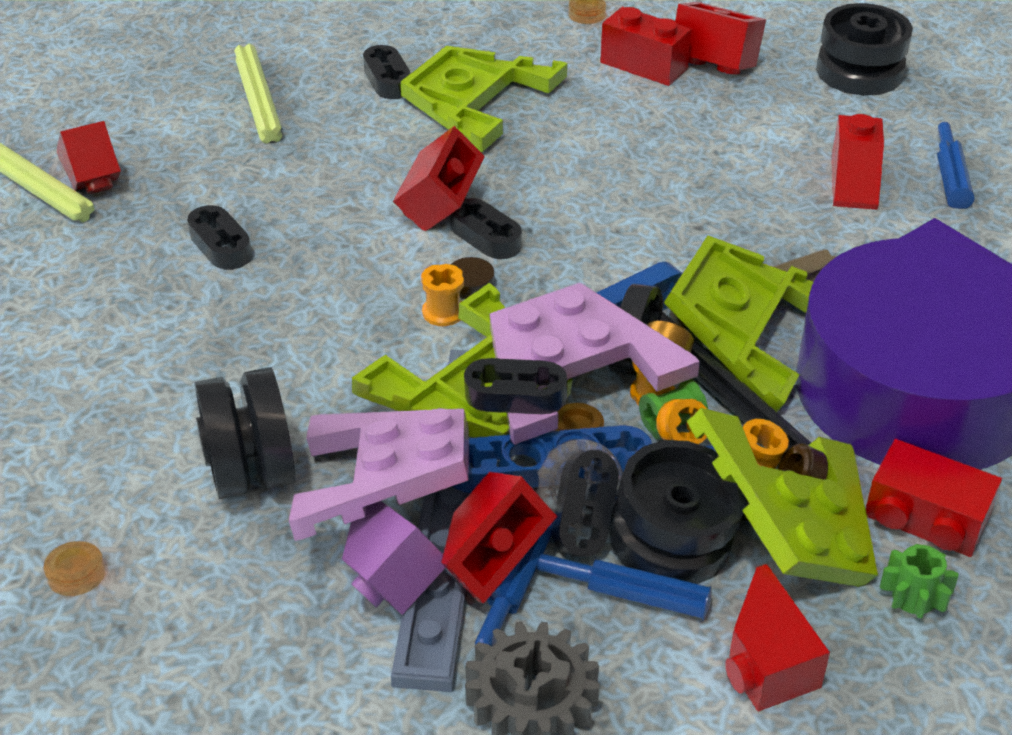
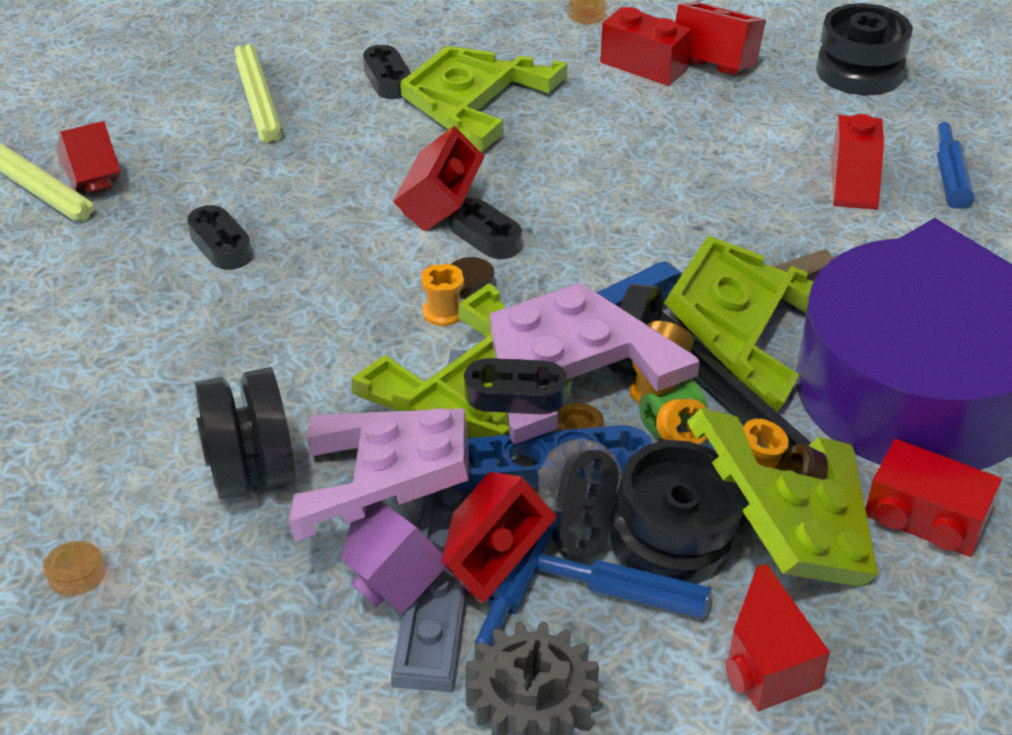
(919, 580): bright green gear -> none

